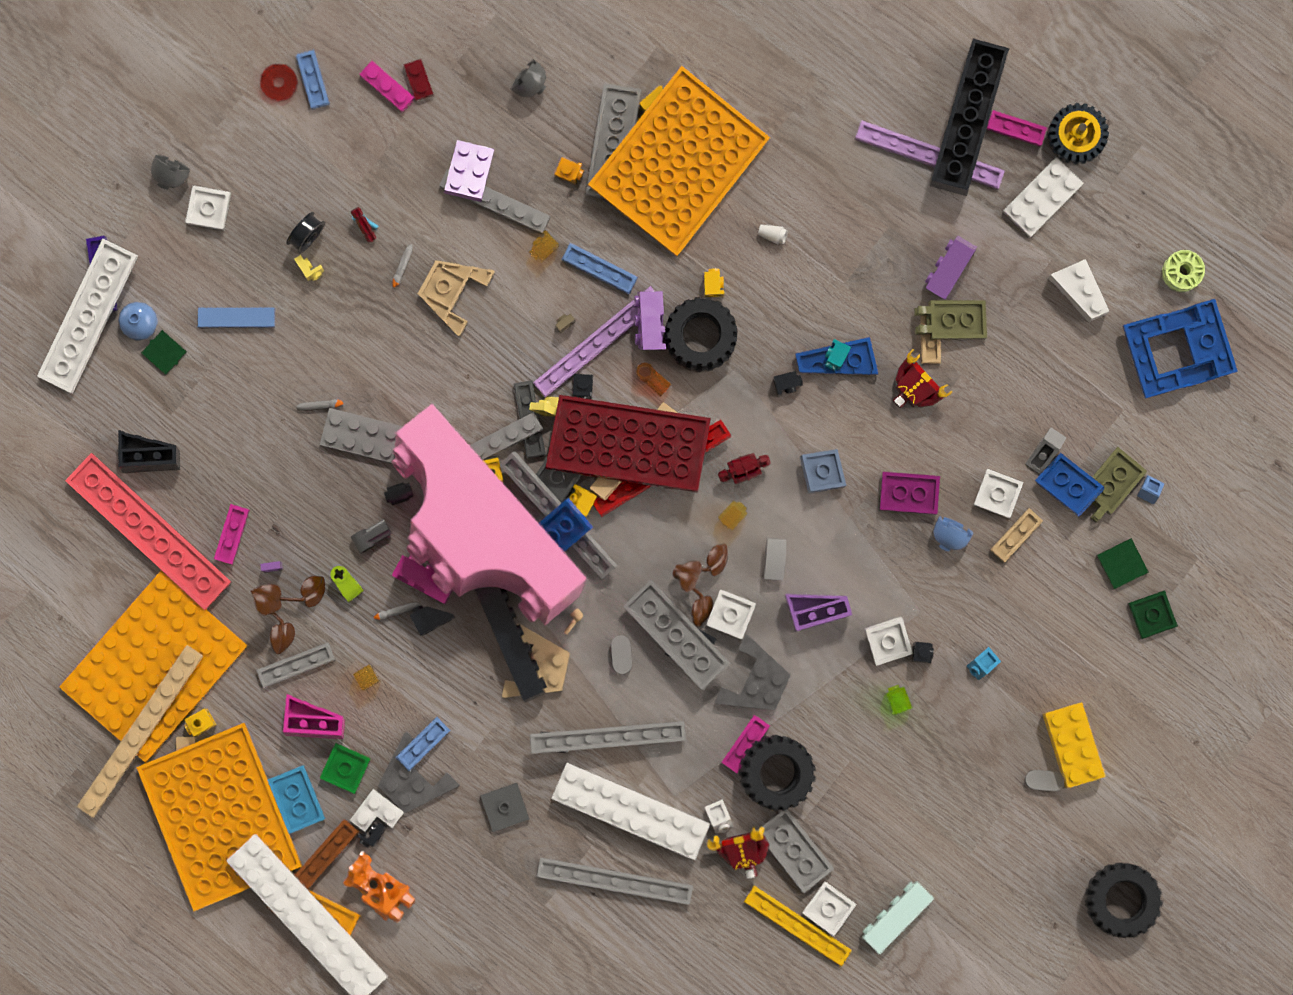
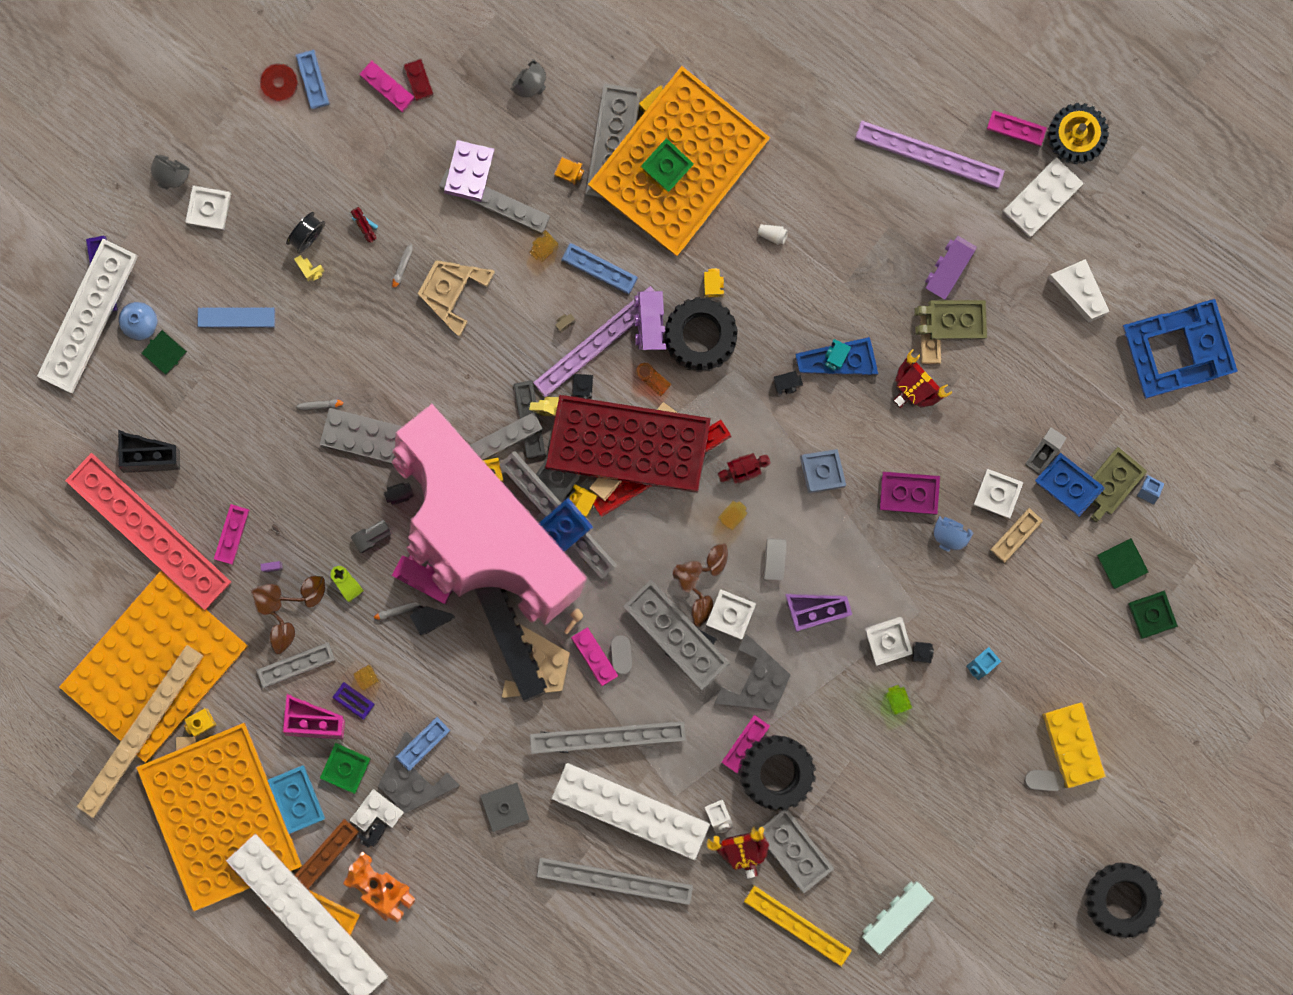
(366, 709): none -> dark purple tile
(594, 657): none -> dark pink plate
(667, 165): none -> green plate
(829, 908): white plate -> none
(969, 117): black brick -> none
(1188, 260): yellowish green wheel -> none

